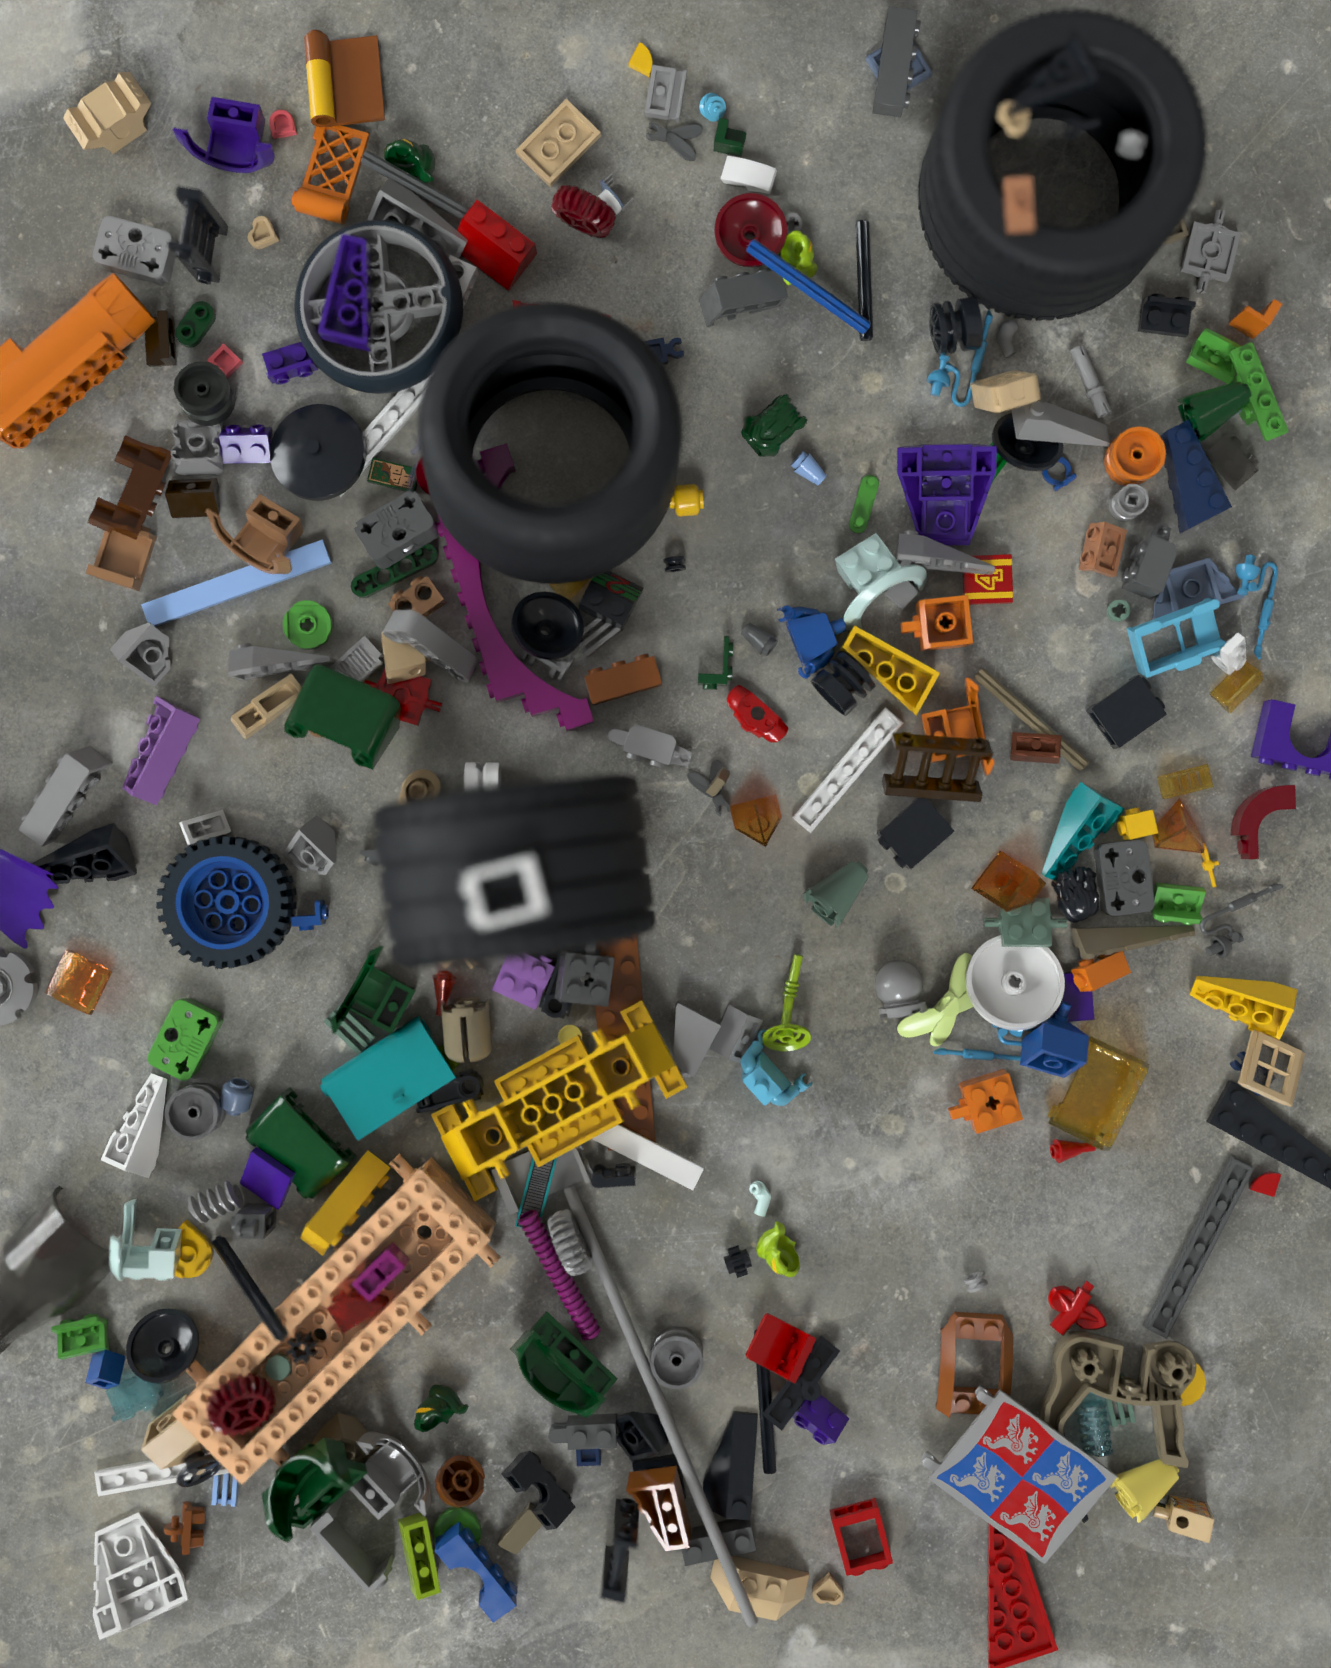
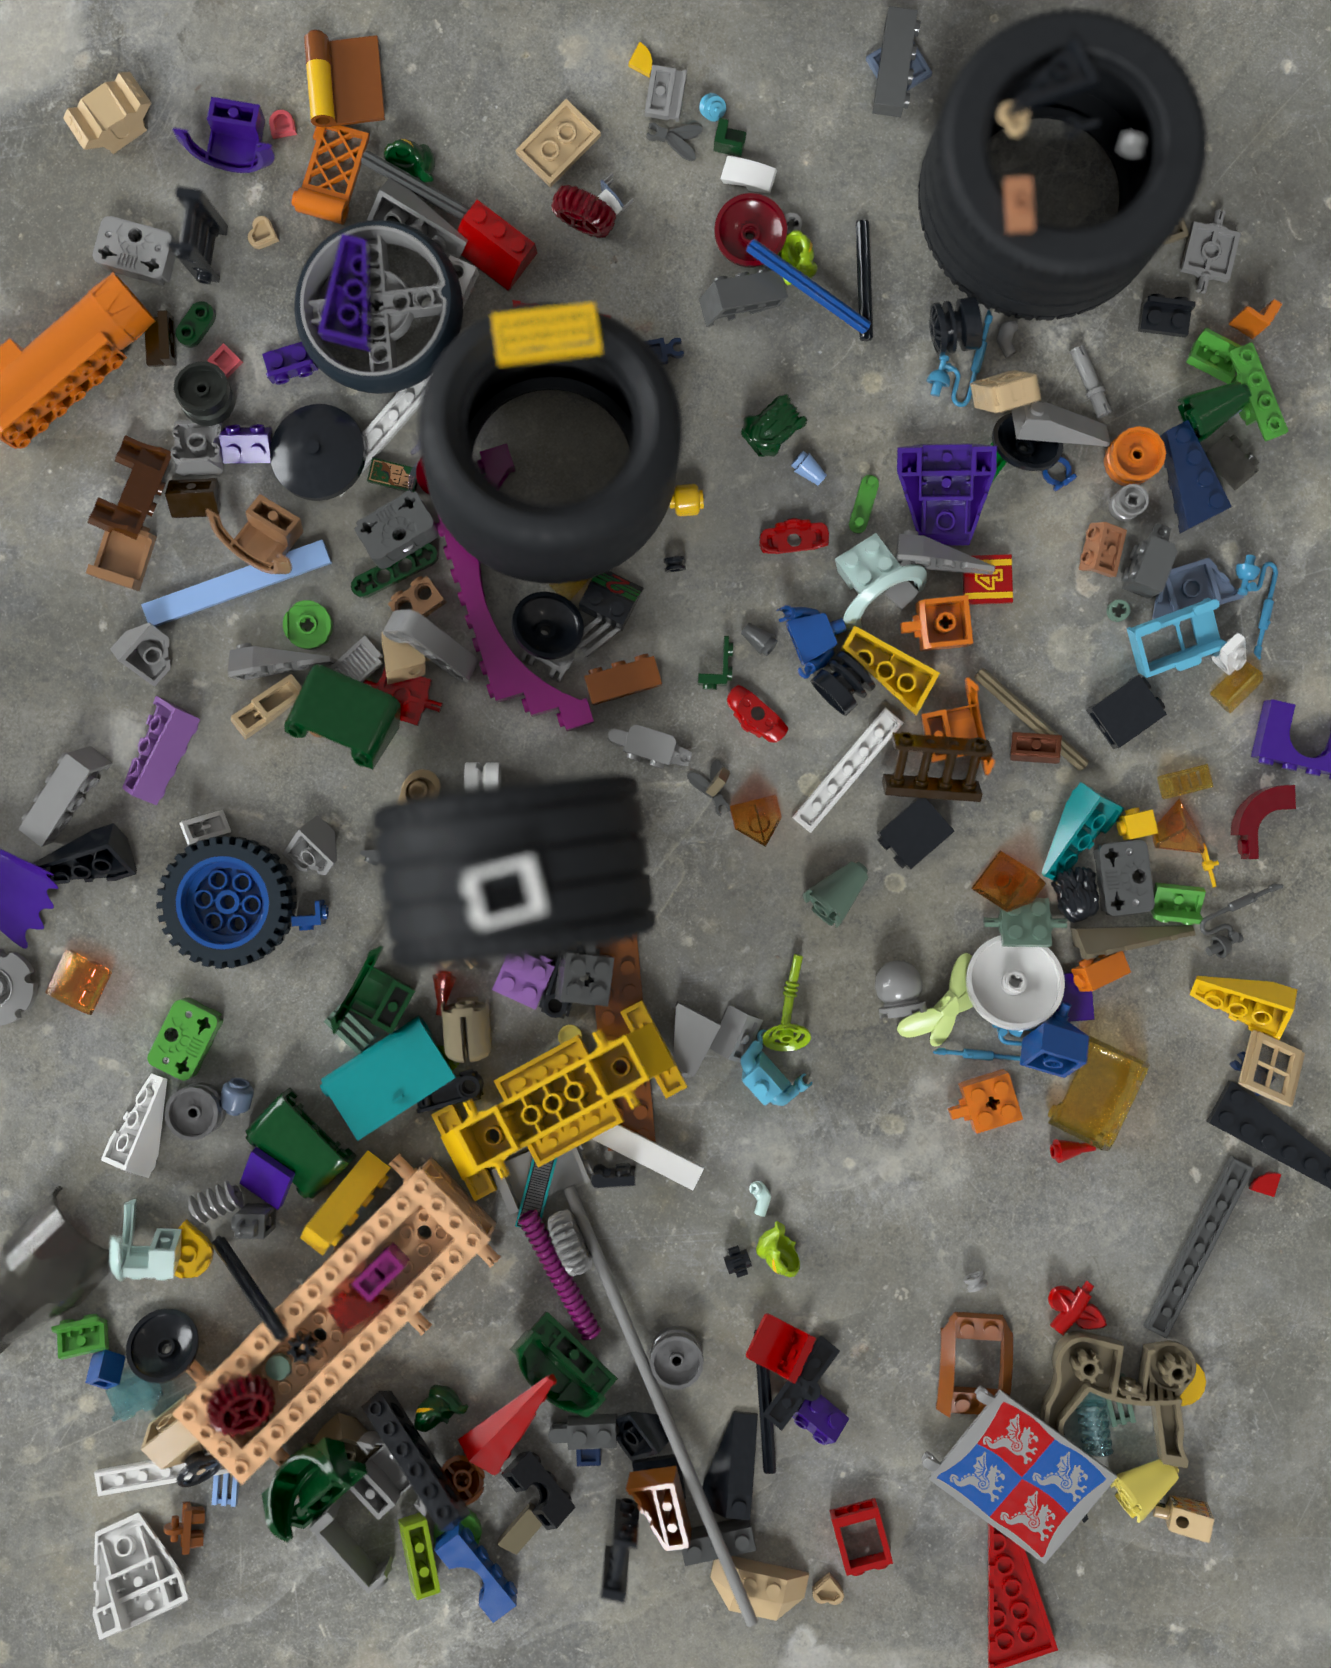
(416, 1460): none -> black brick
(494, 1438): none -> red wedge
(546, 334): none -> yellow tile
(811, 534): none -> red piece

